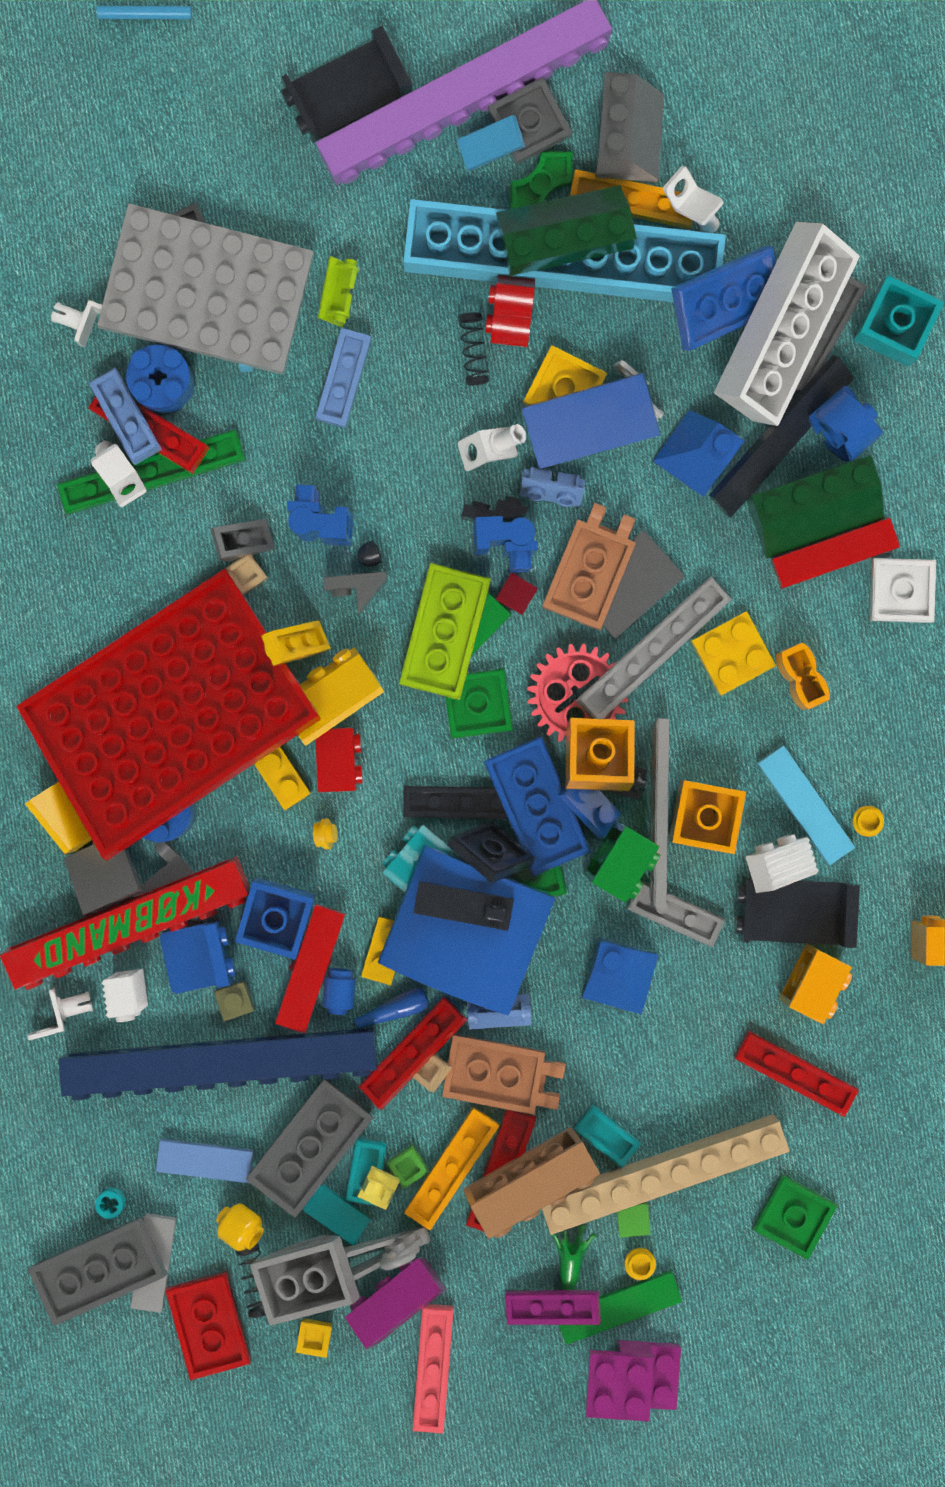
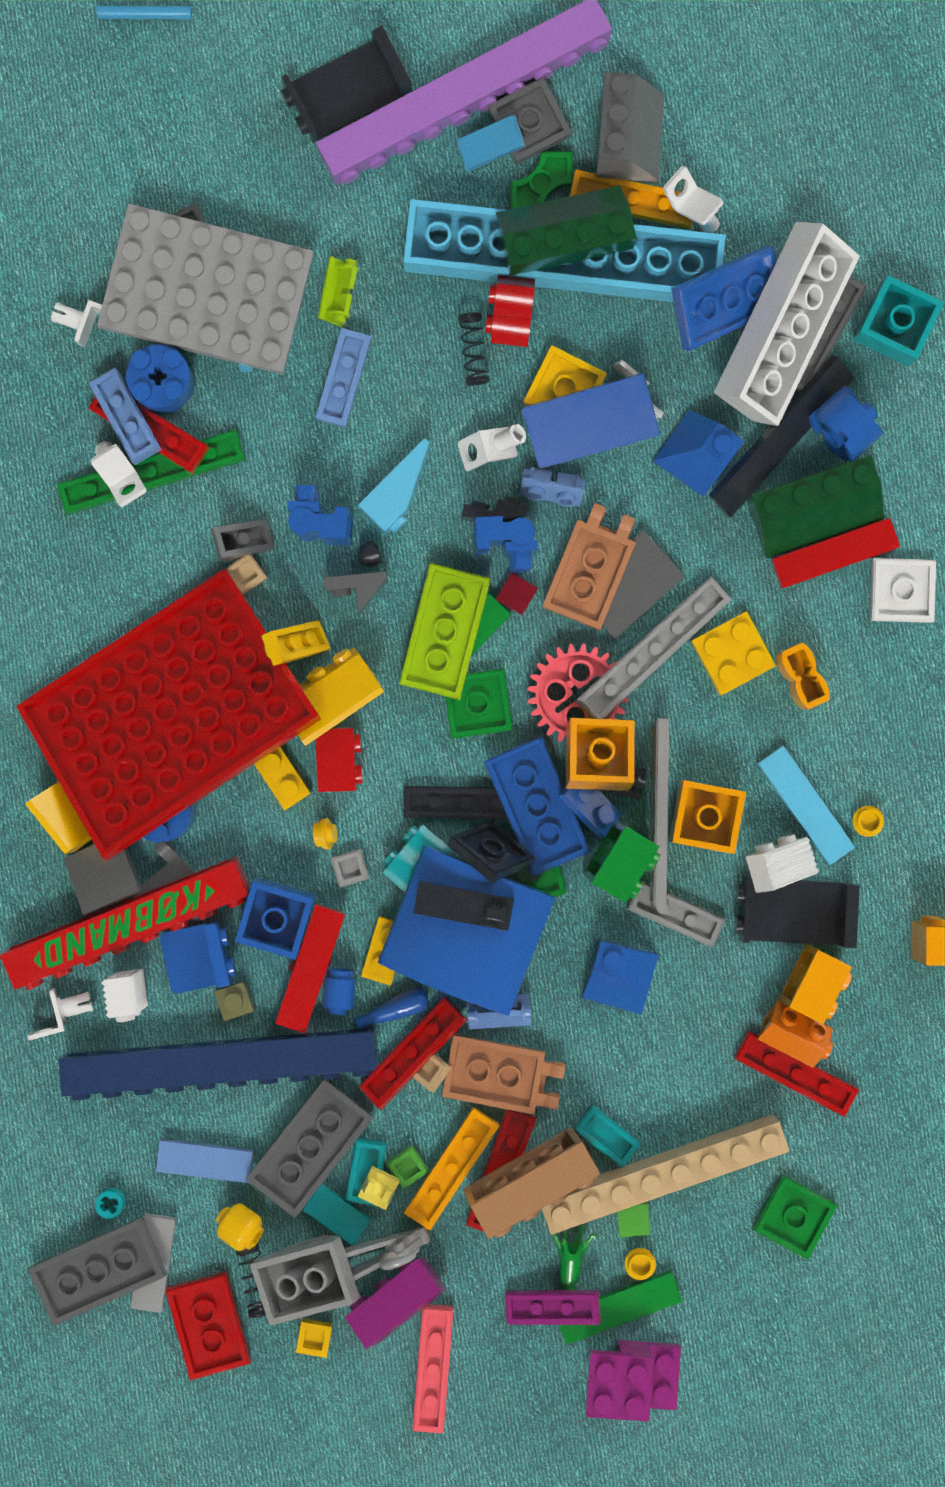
(350, 868): none -> light grey tile
(394, 494): none -> medium azure slope
(796, 1034): none -> orange brick

